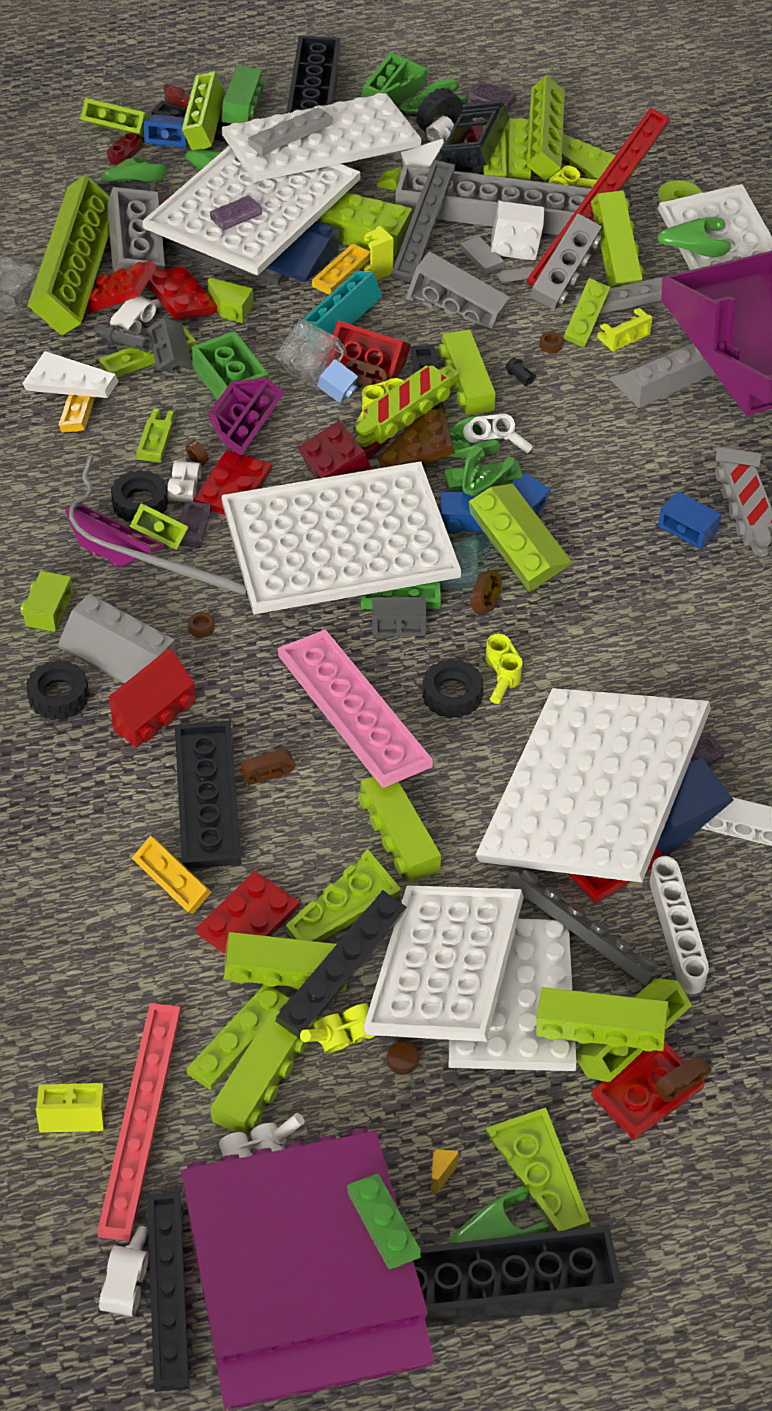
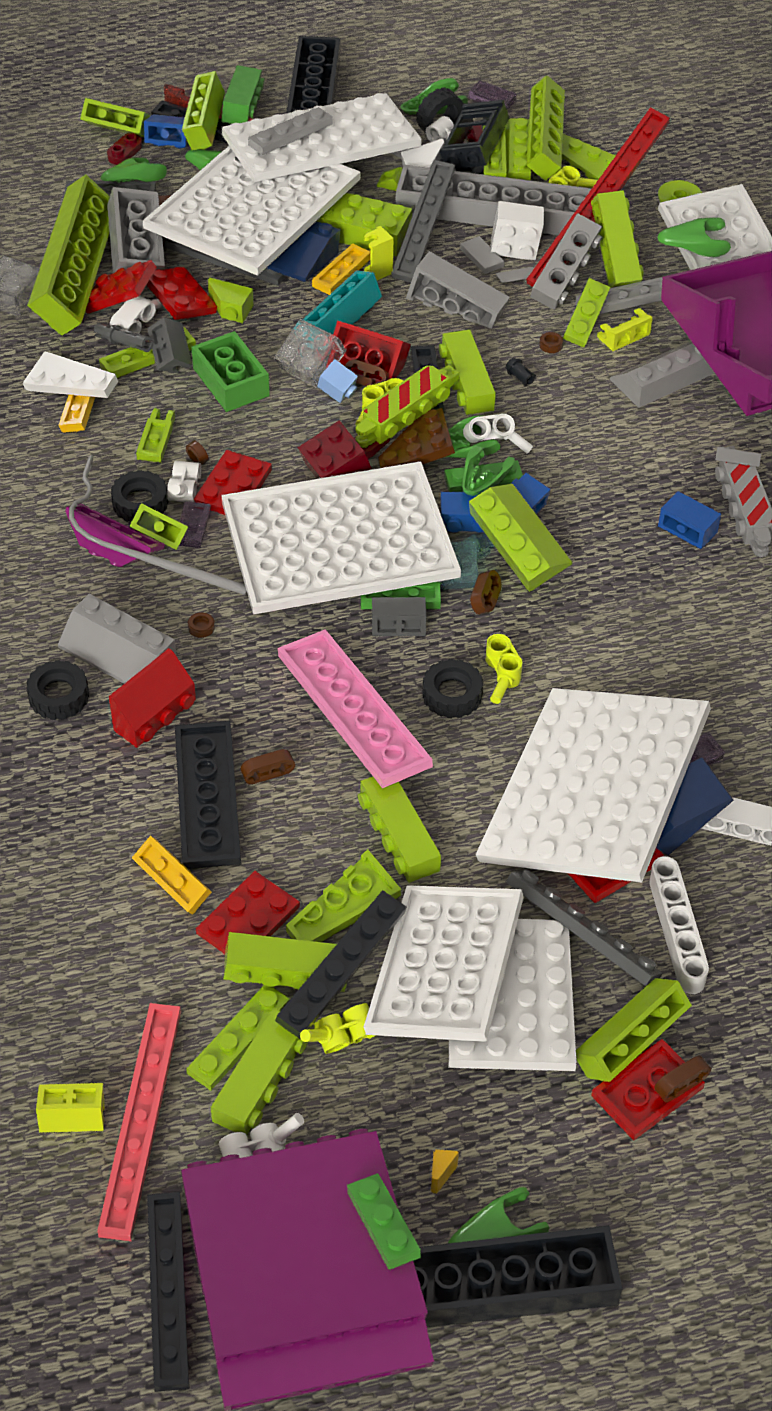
(47, 601): lime brick -> none
(124, 1270): white beam -> none
(235, 212): clear purple plate -> none
(243, 411): magenta wedge -> none
(396, 78): bright green wedge -> none
(402, 1058): reddish brown tile -> none
(539, 1163): lime wing -> none
(602, 1019): lime brick -> none

